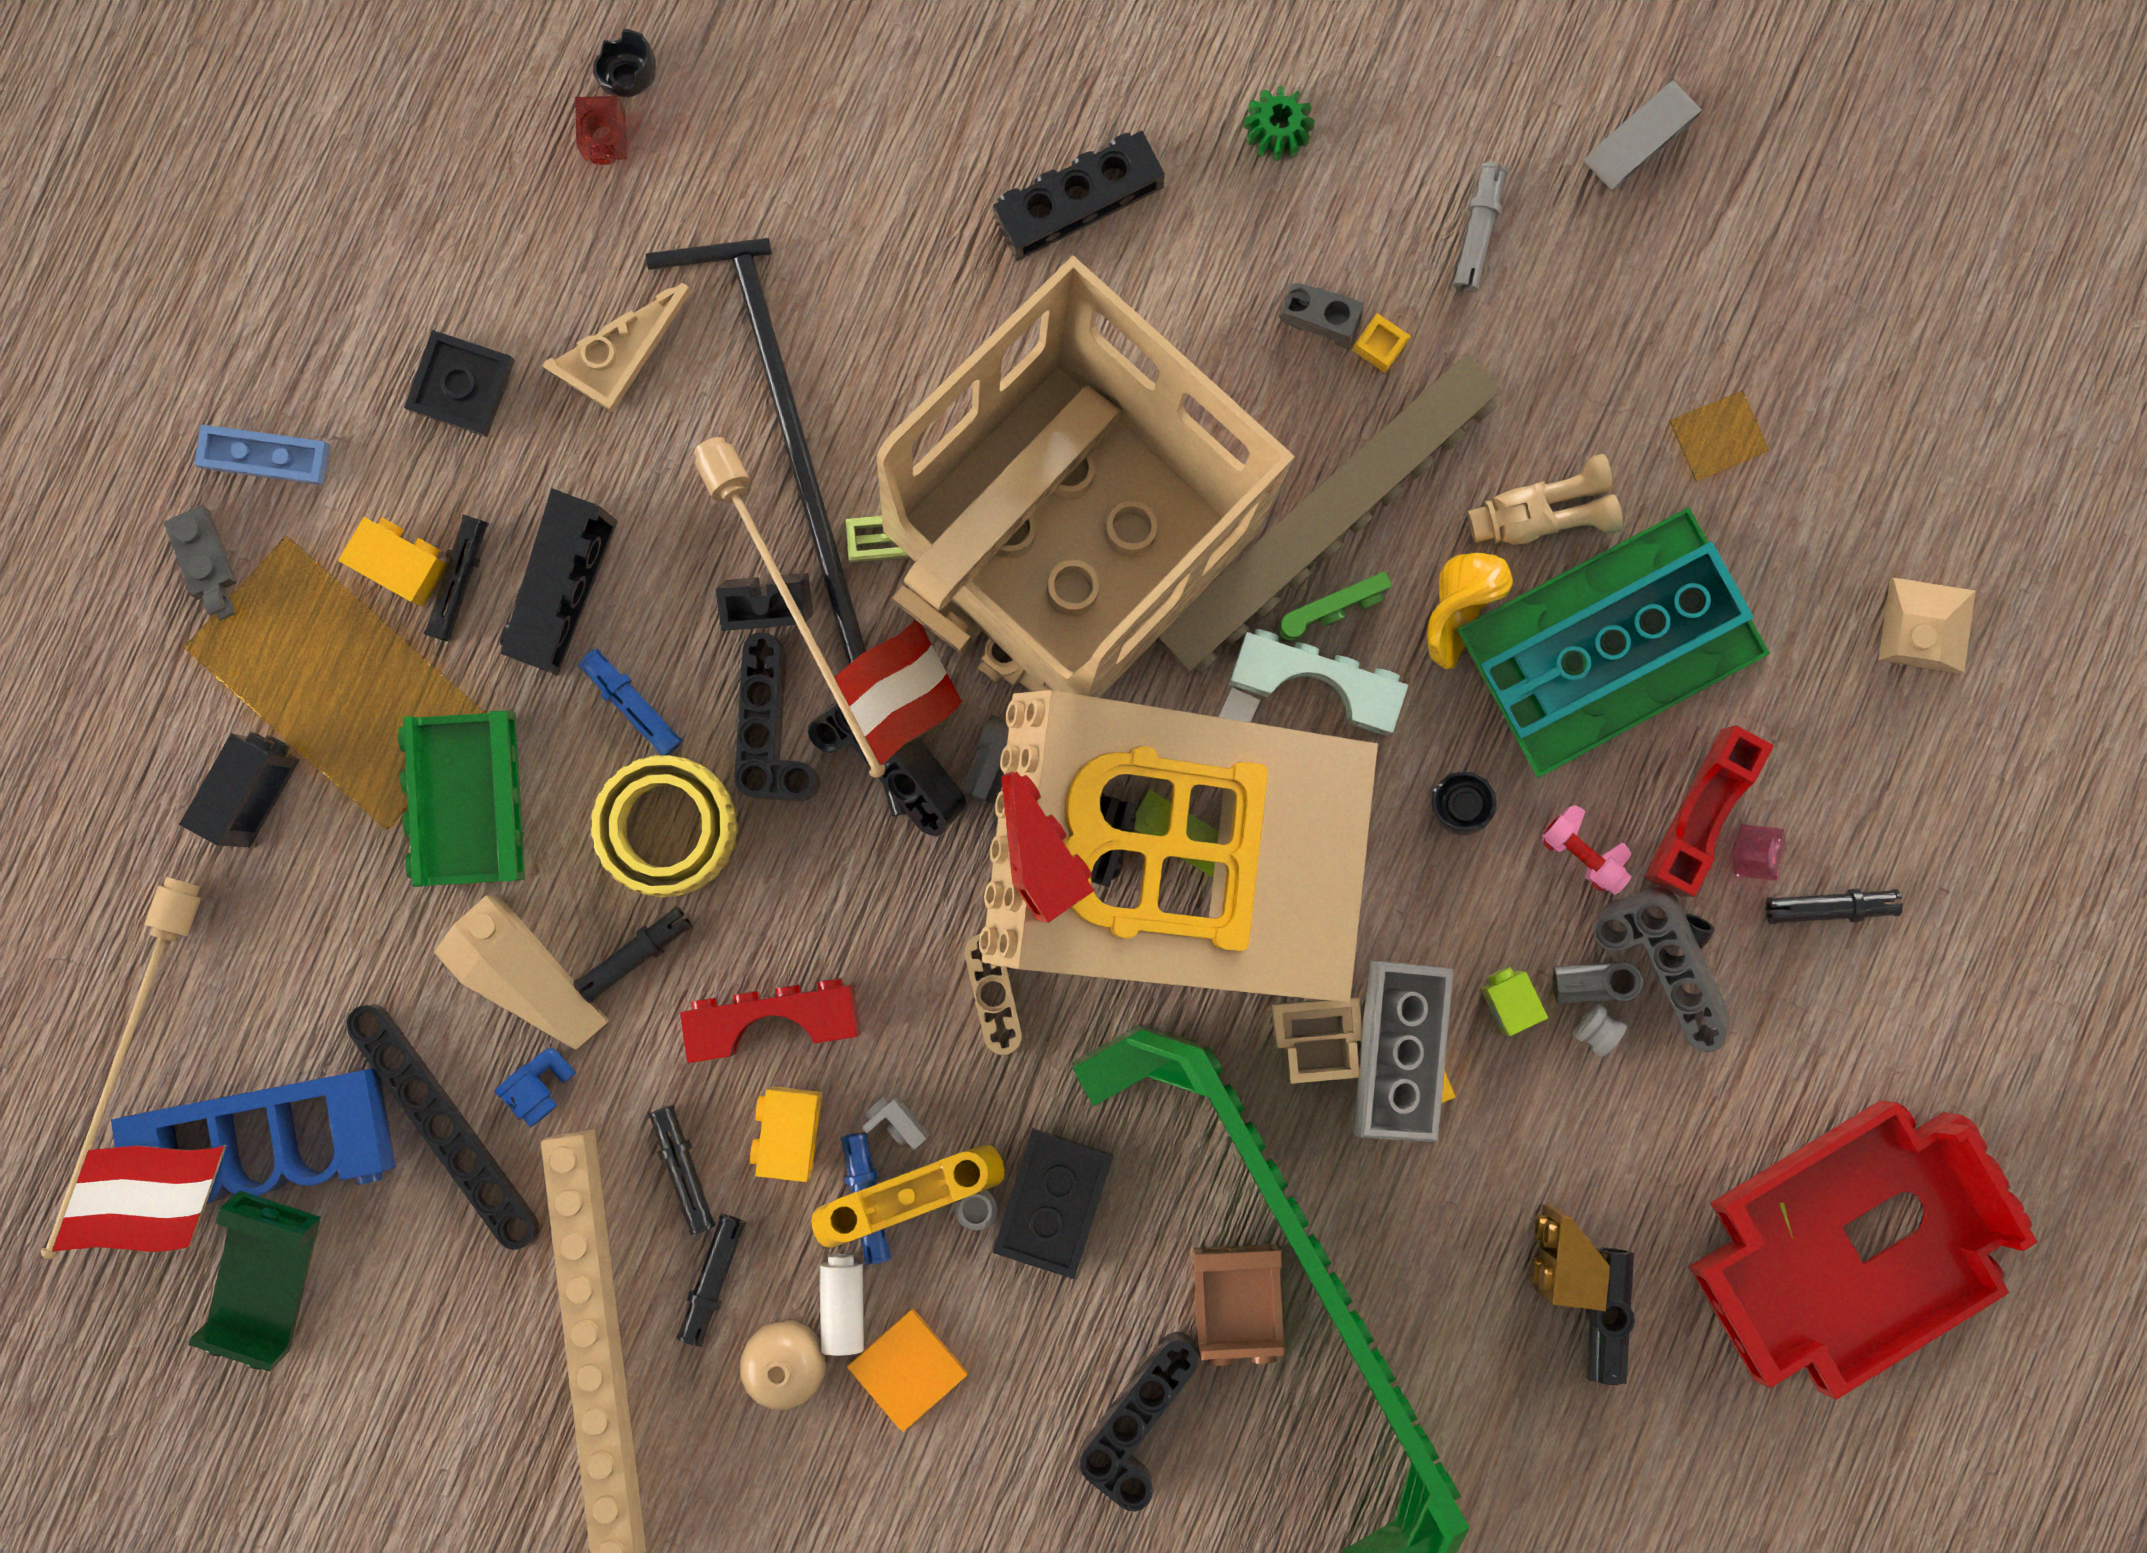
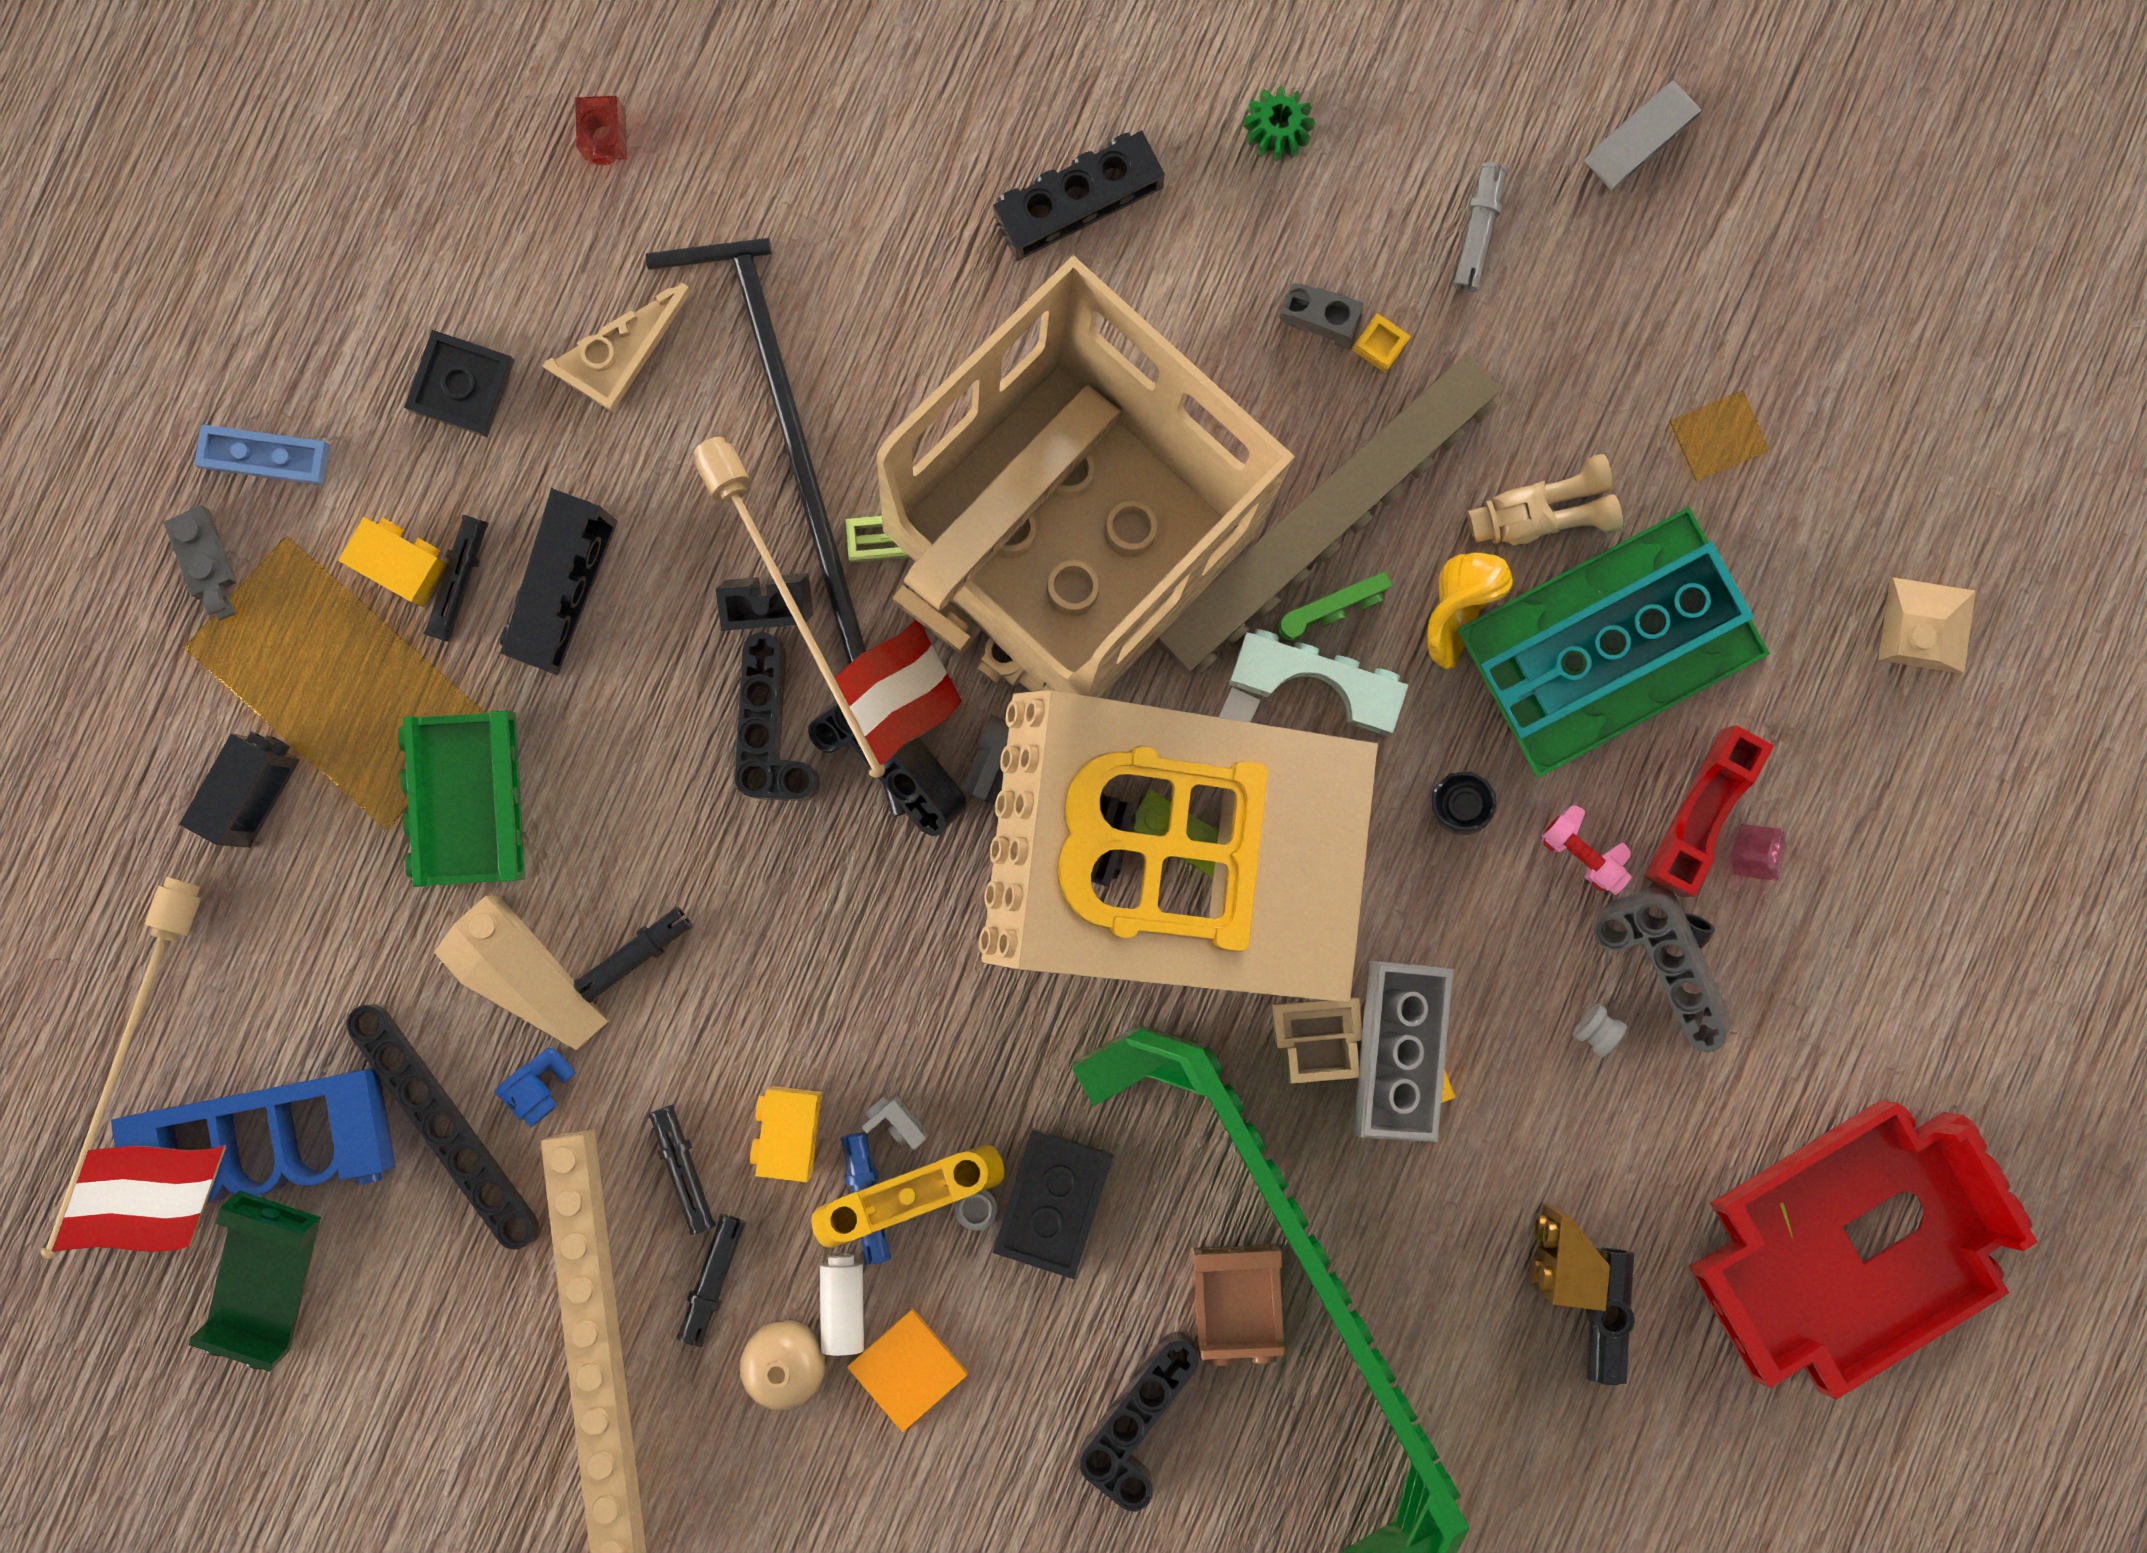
(622, 694): blue pin -> none
(625, 65): black hair -> none
(713, 847): light yellow tyre -> none
(717, 1030): red arch -> none
(990, 1027): tan beam -> none
(1039, 860): red slope -> none
(1513, 1001): lime brick -> none
(1592, 982): dark grey piece -> none
(1851, 905): black pin -> none

